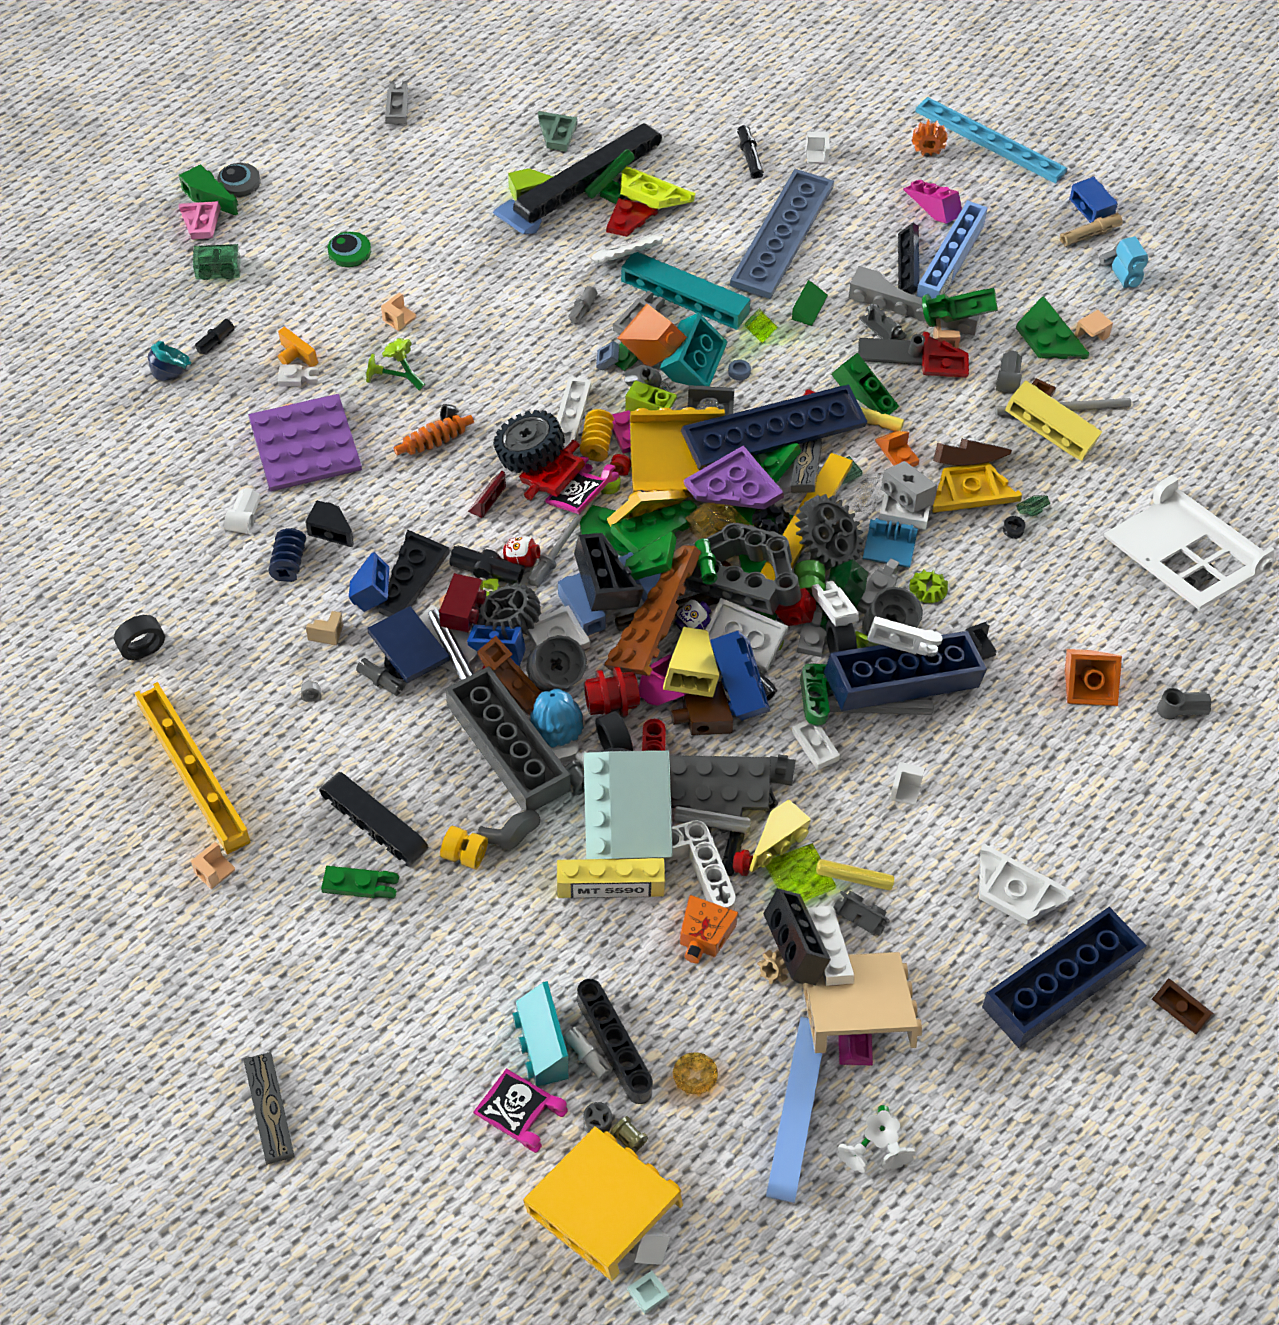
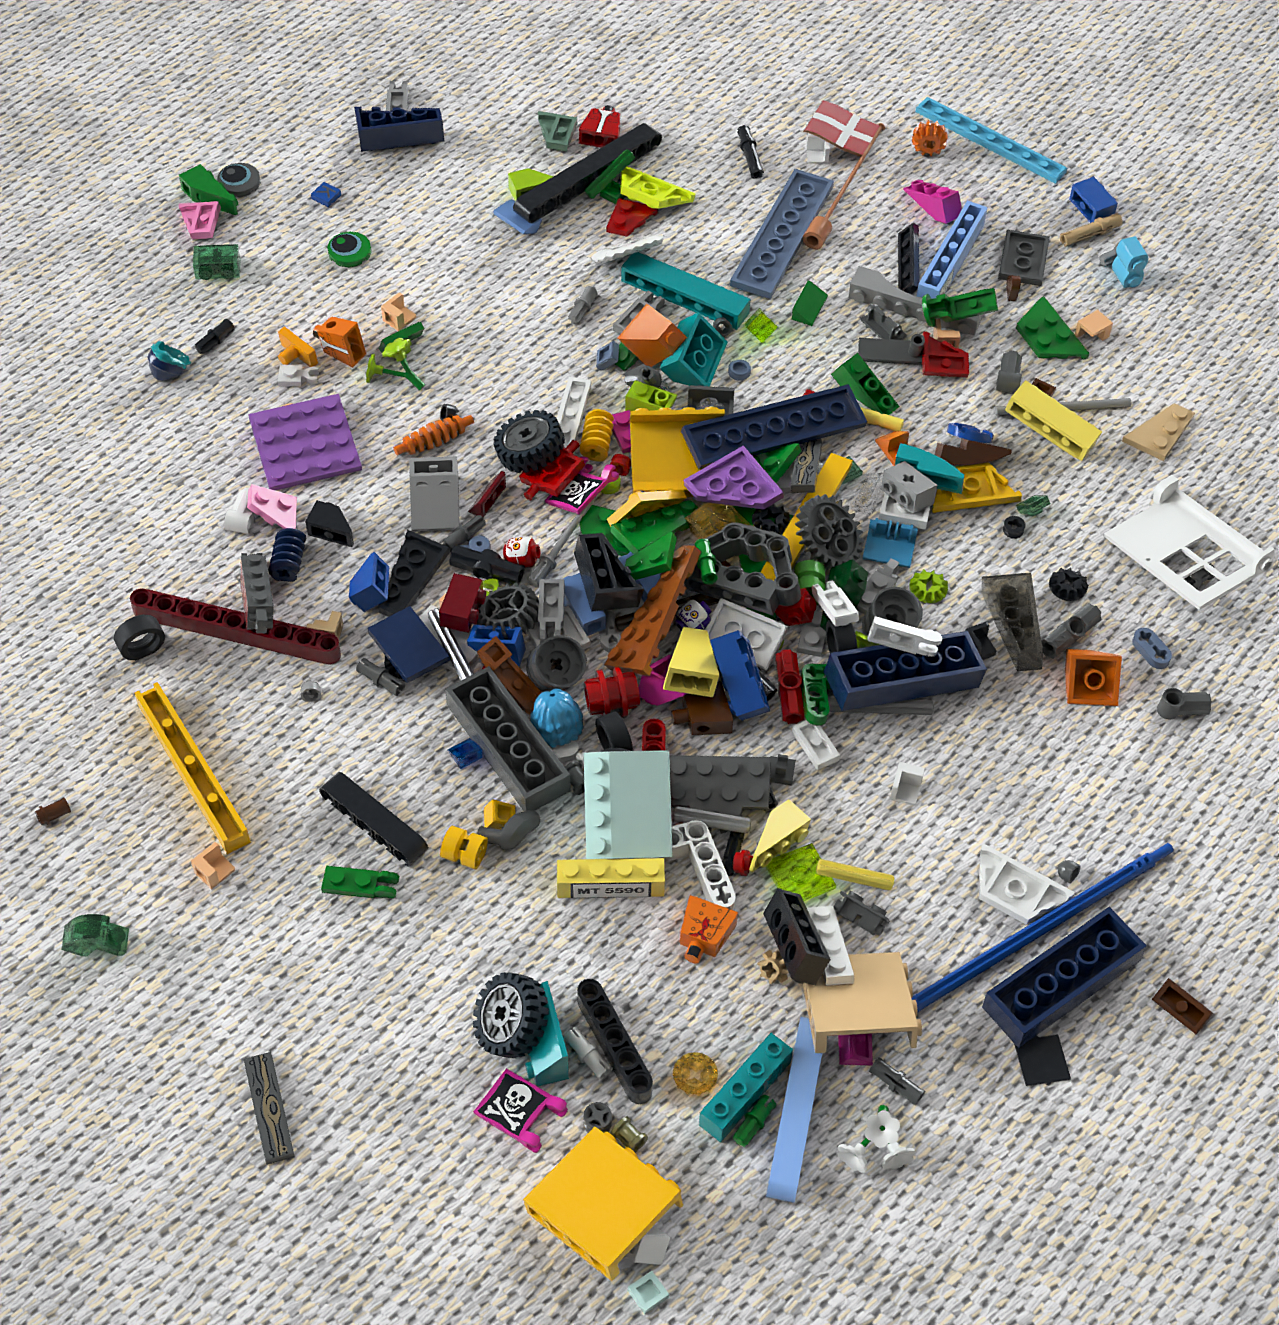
(52, 811): none -> reddish brown pin
(94, 932): none -> clear green brick
(231, 626): none -> dark red beam
(256, 592): none -> dark grey hinge
(273, 506): none -> bright pink wing
(326, 194): none -> blue tile
(341, 340): none -> orange torso
(398, 127): none -> dark blue wedge
(411, 332): none -> green tile
(434, 493): none -> light grey slope
(464, 532): none -> dark grey axle
(465, 753): none -> clear blue slope
(478, 543): none -> sand blue piece
(497, 814): none -> yellow slope
(510, 1015): none -> black wheel
(551, 606): none -> light grey hinge
(600, 127): none -> red torso
(611, 632): none -> light grey bar
(728, 327): none -> dark grey hinge
(745, 1087): none -> teal brick
(754, 1121): none -> green axle
(790, 697): none -> red piece
(849, 134): none -> flag
(897, 1081): none -> dark grey pin
(933, 467): none -> teal slope
(970, 432): none -> blue tile
(1013, 287): none -> reddish brown tile
(1015, 616): none -> clear smoke wedge
(1024, 256): none -> dark grey tile
(1039, 927): none -> blue axle
(1043, 1061): none -> black piece
(1065, 591): none -> black gear
(1067, 869): none -> dark grey hinge
(1071, 630): none -> dark grey piece
(1151, 648): none -> sand blue beam
(1160, 432): none -> tan wing

